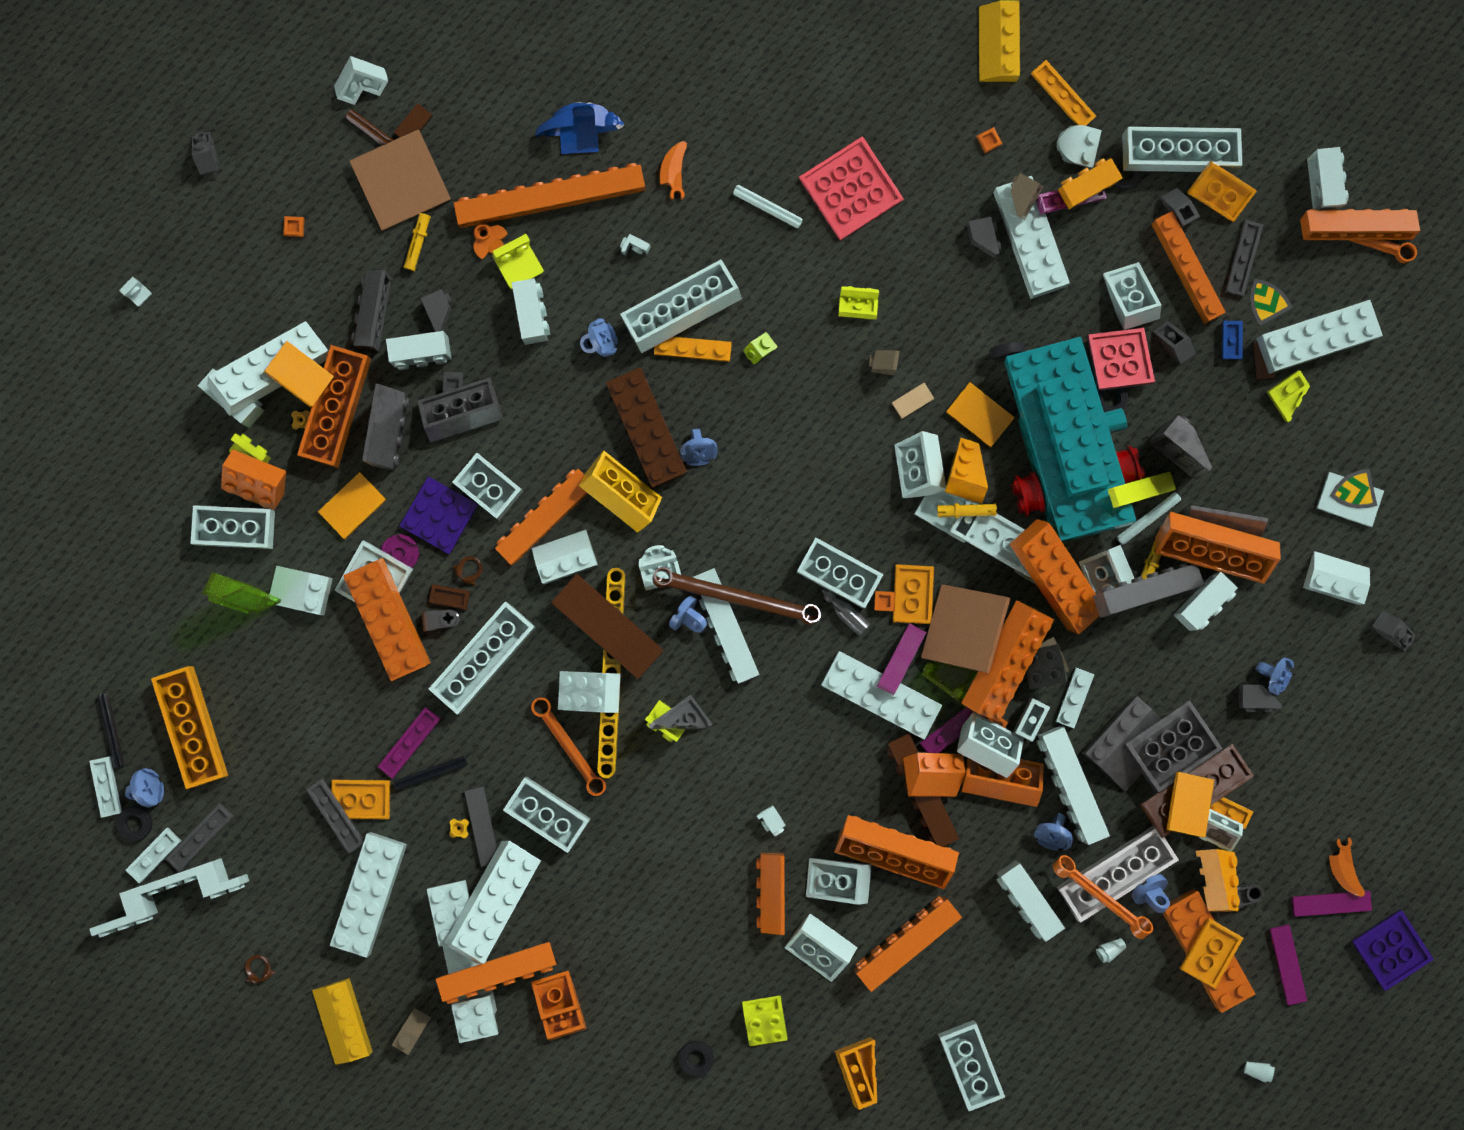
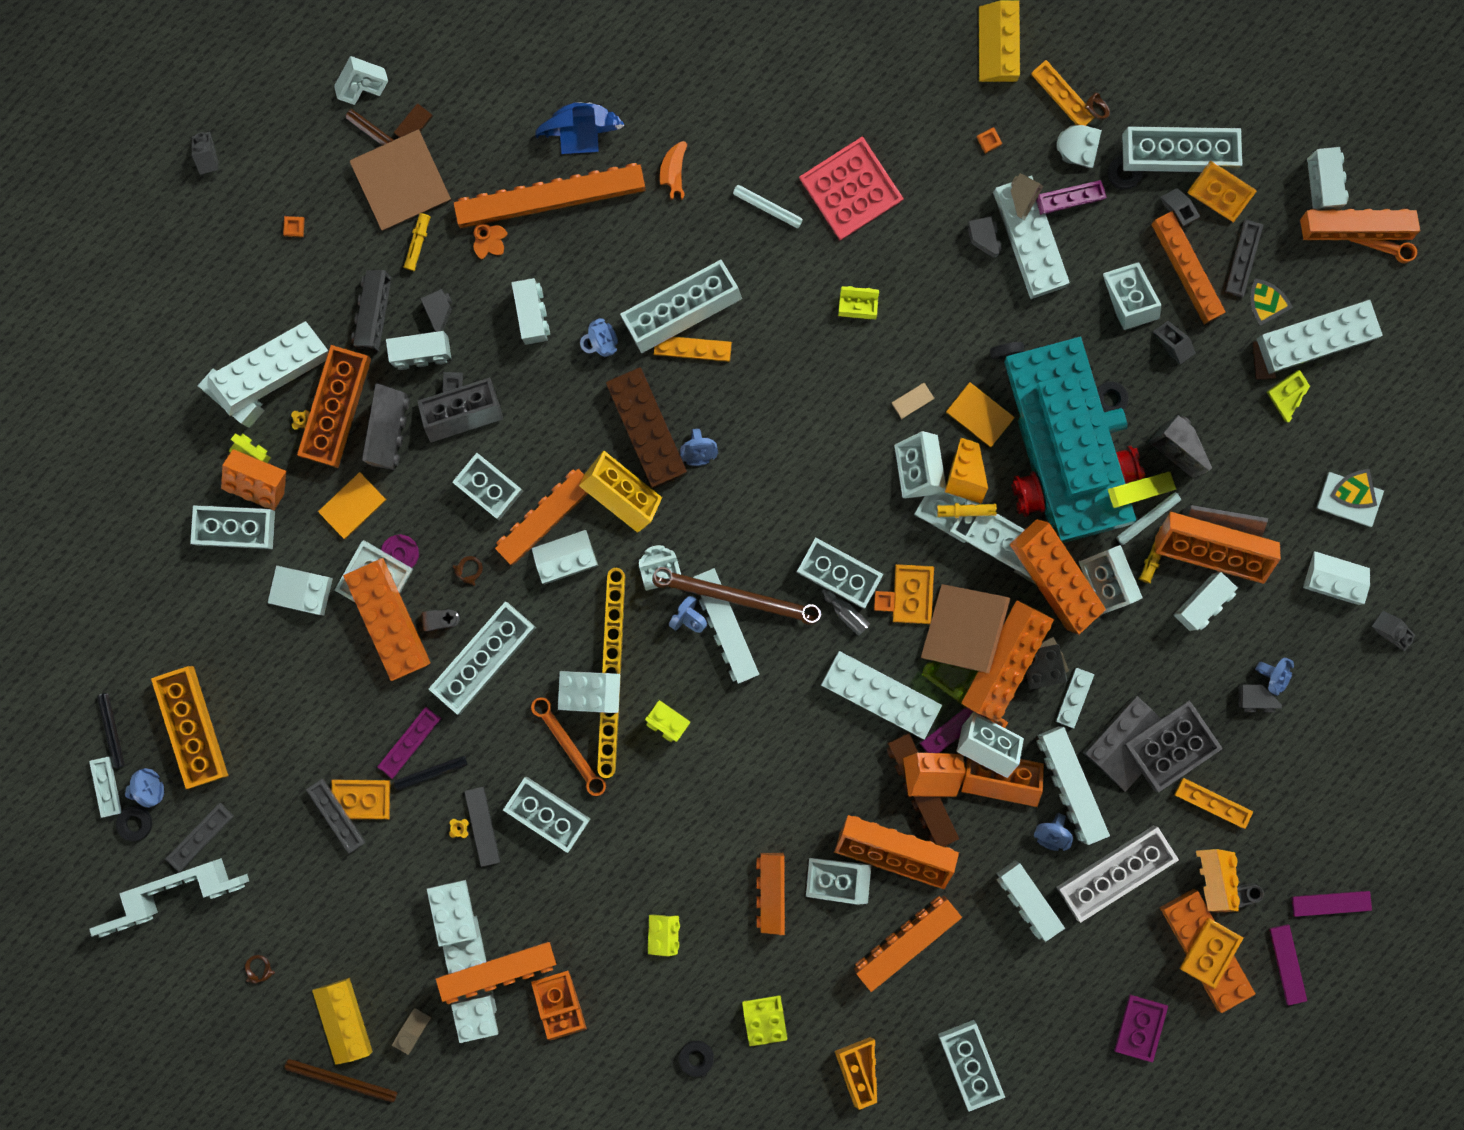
(135, 291): light aqua bracket -> none
(153, 855): light aqua plate -> none
(237, 594): clear neon green slope -> none
(298, 373): light orange tile -> none
(340, 1080): none -> reddish brown axle
(368, 894): light aqua brick -> none
(439, 515): dark purple plate -> none
(449, 597): reddish brown tile -> none
(492, 902): light aqua brick -> none
(517, 261): neon yellow bracket -> none
(607, 626): reddish brown tile -> none
(637, 245): light aqua bracket -> none
(663, 935): none -> neon yellow bracket
(683, 716): dark grey wing -> none
(759, 348): lime bracket -> none
(772, 820): light aqua brick -> none
(821, 947): light aqua slope -> none
(884, 361): dark tan slope -> none
(901, 659): magenta tile -> none
(1031, 719): light aqua brick -> none
(1089, 182): light orange wedge -> none
(1098, 100): none -> reddish brown piece
(1103, 897): orange piece -> none
(1110, 950): light aqua cone -> none
(1120, 359): coral plate -> none
(1141, 1028): none -> magenta plate
(1148, 590): dark grey brick -> none
(1151, 892): medium blue tile -> none
(1190, 804): light orange tile -> none
(1223, 831): brick -> none
(1224, 768): reddish brown tile -> none
(1232, 340): blue plate -> none
(1260, 1071): light aqua cone -> none
(1344, 870): orange piece -> none
(1392, 950): dark purple plate -> none

